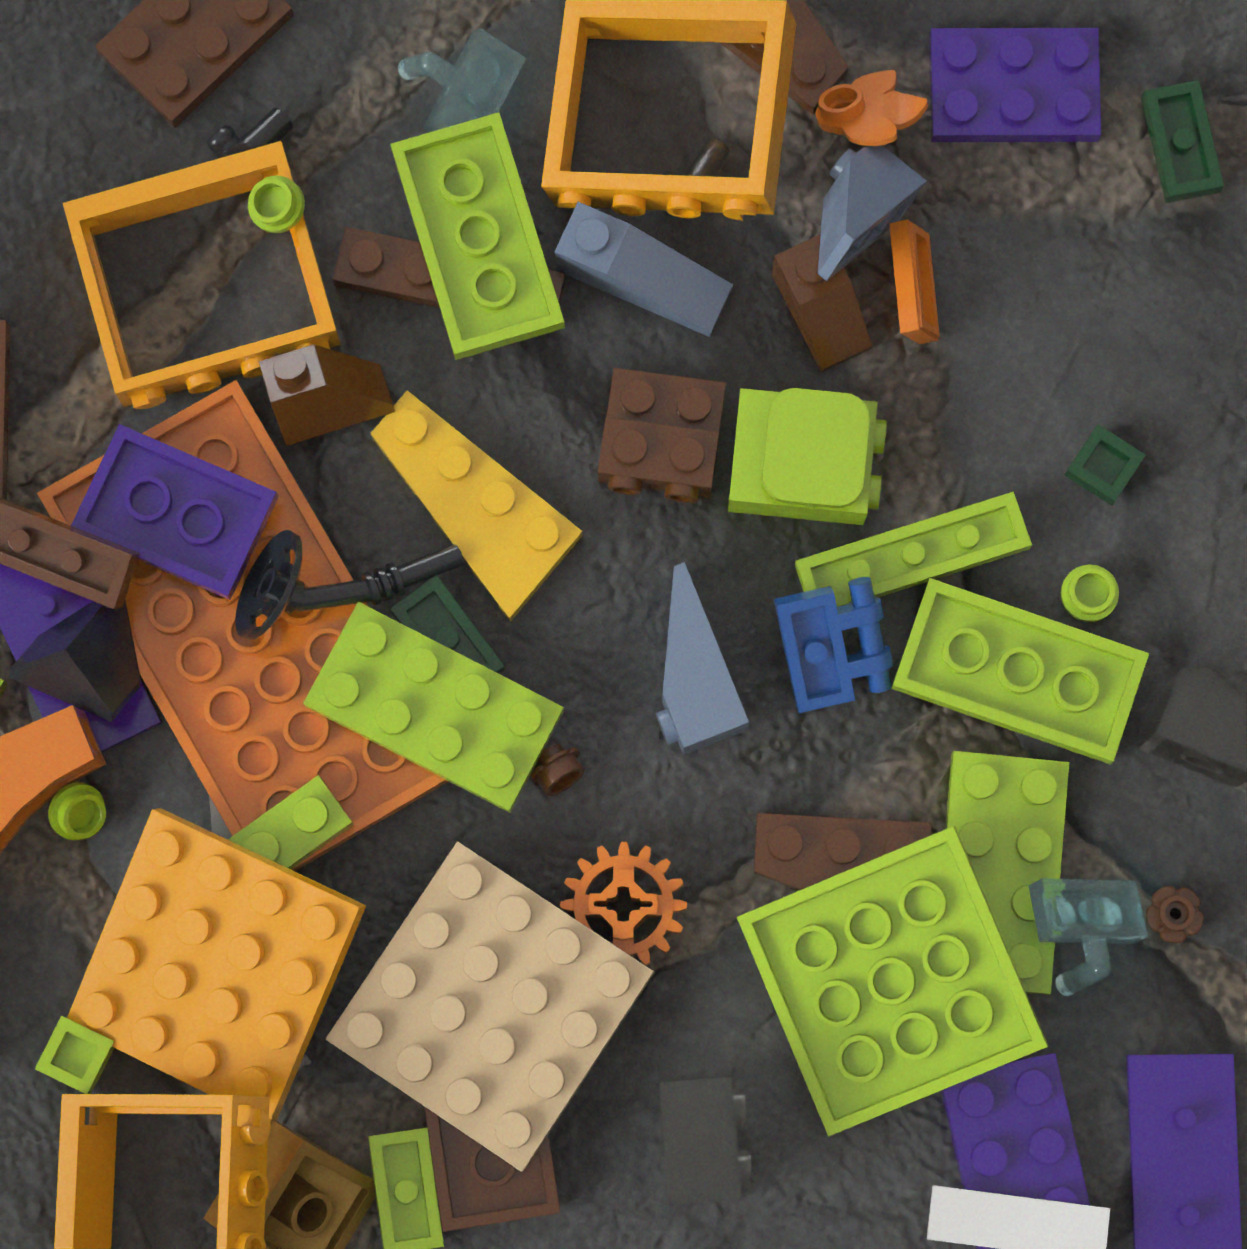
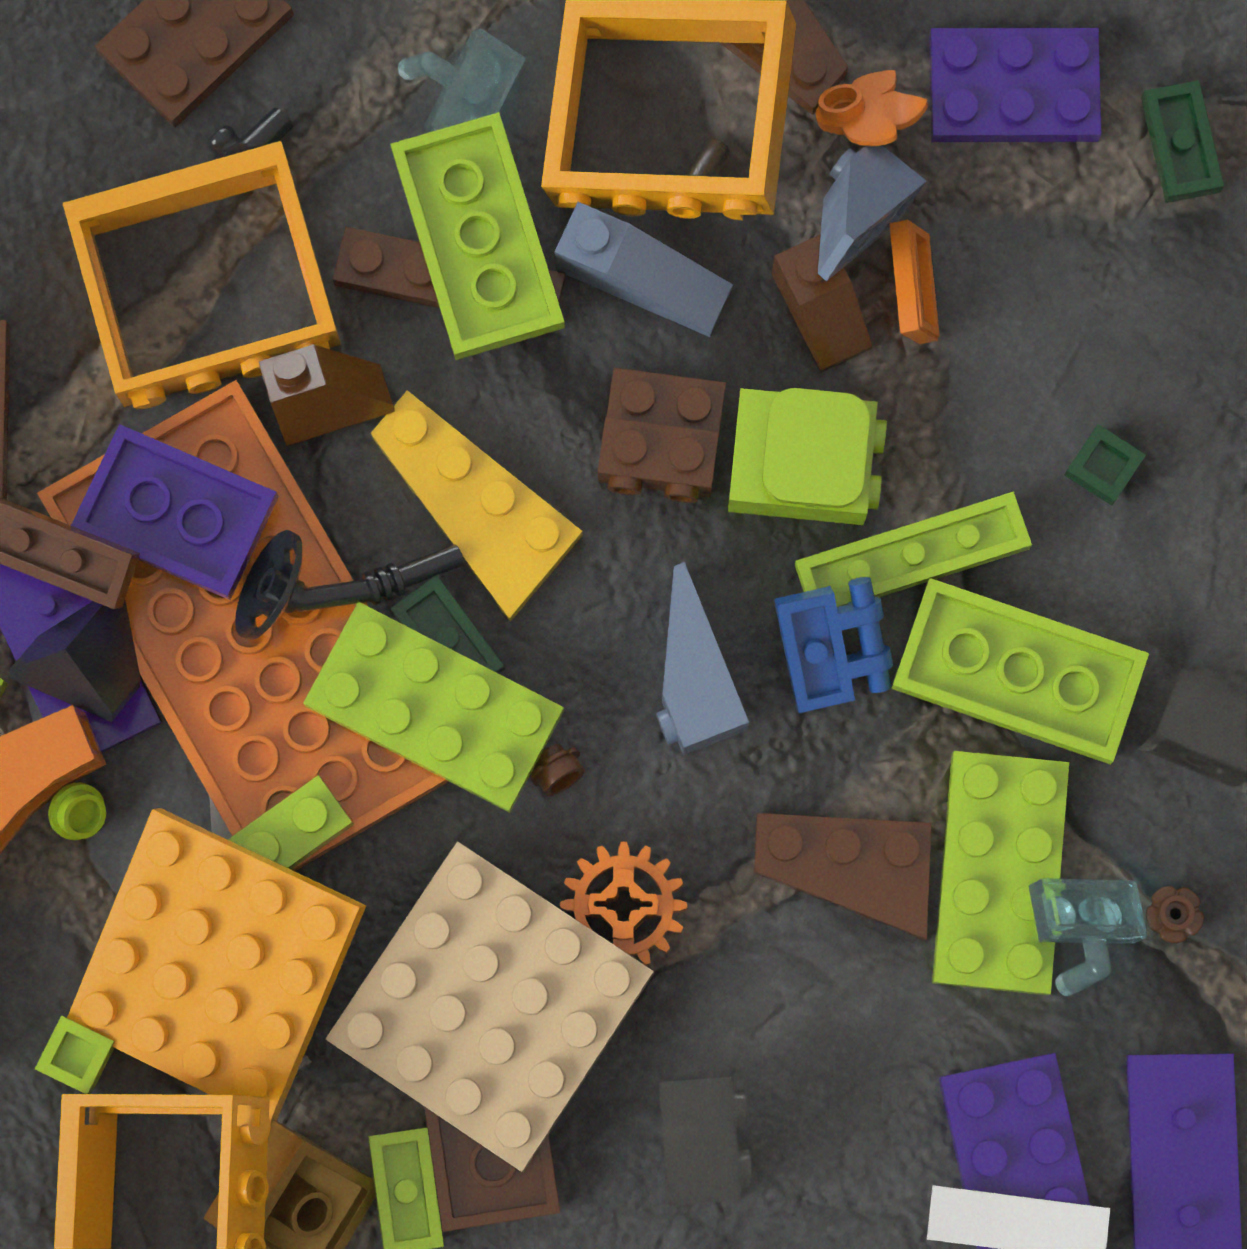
(276, 204): lime plate -> none
(892, 981): lime plate -> none
(1089, 593): lime plate -> none

